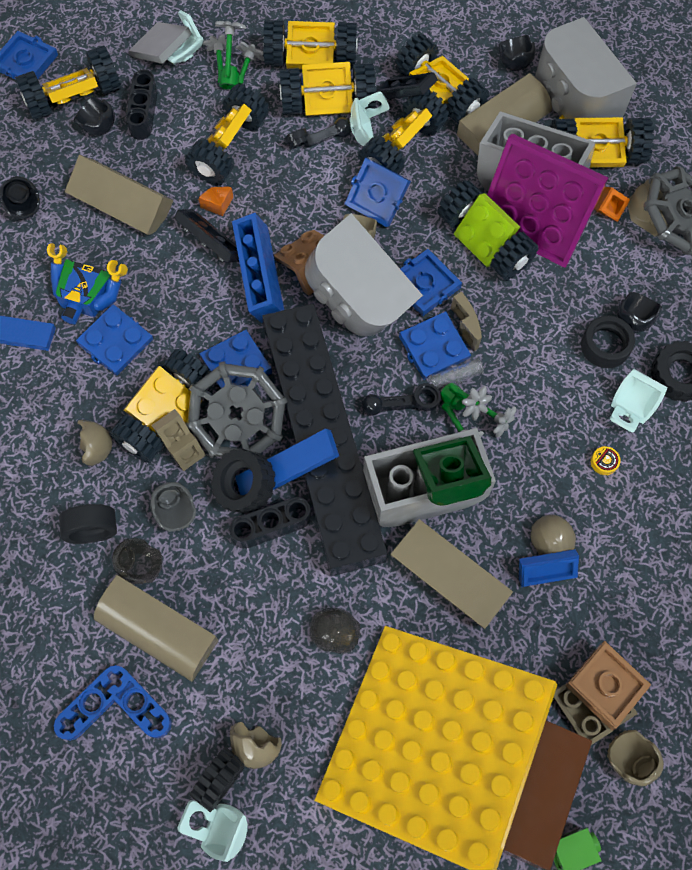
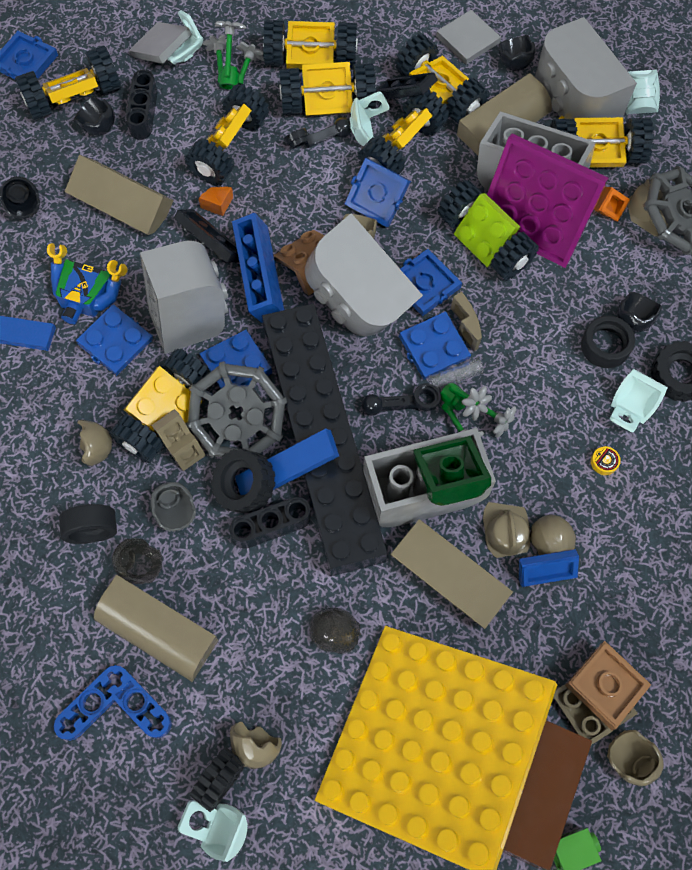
(183, 294): none -> light grey brick
(468, 37): none -> light grey tile
(506, 529): none -> dark tan piece
(646, 93): none -> light aqua piece

